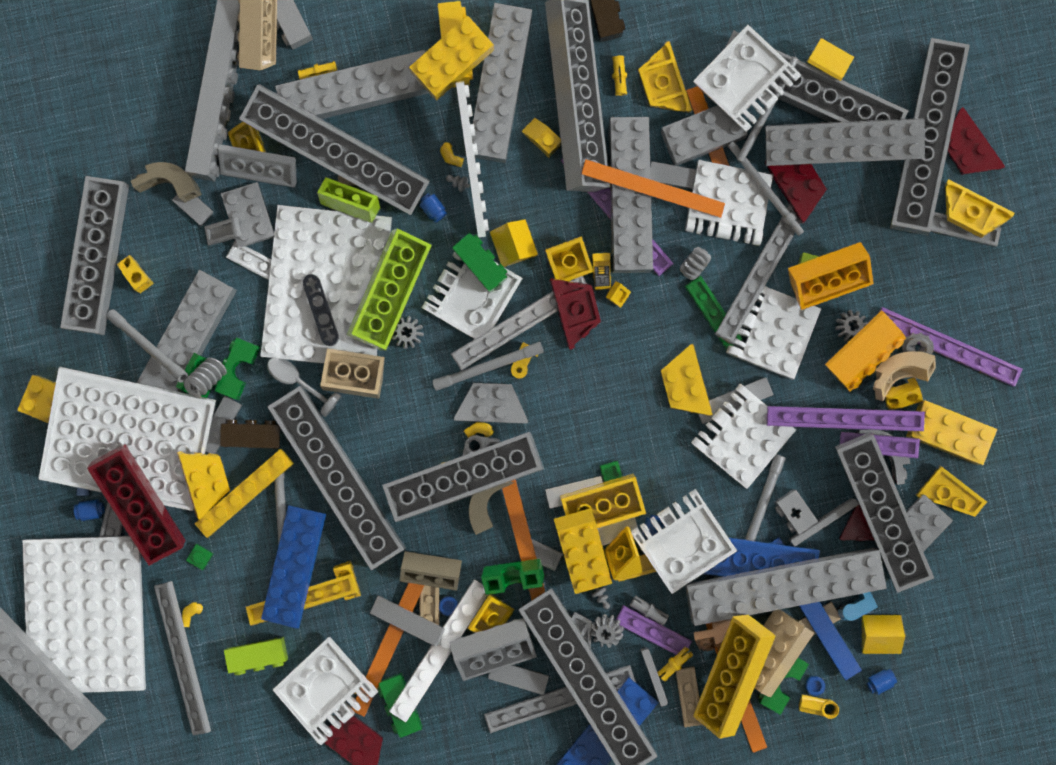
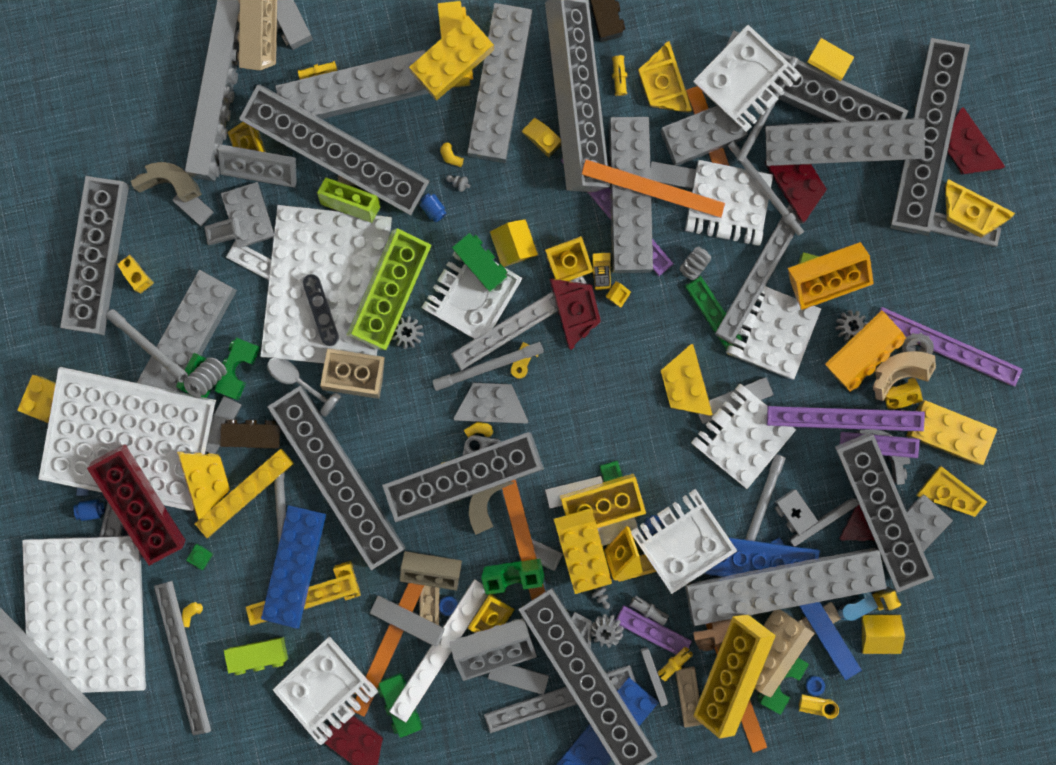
(471, 150): white plate -> none
(881, 681): blue brick -> none
(886, 599): none -> yellow leg

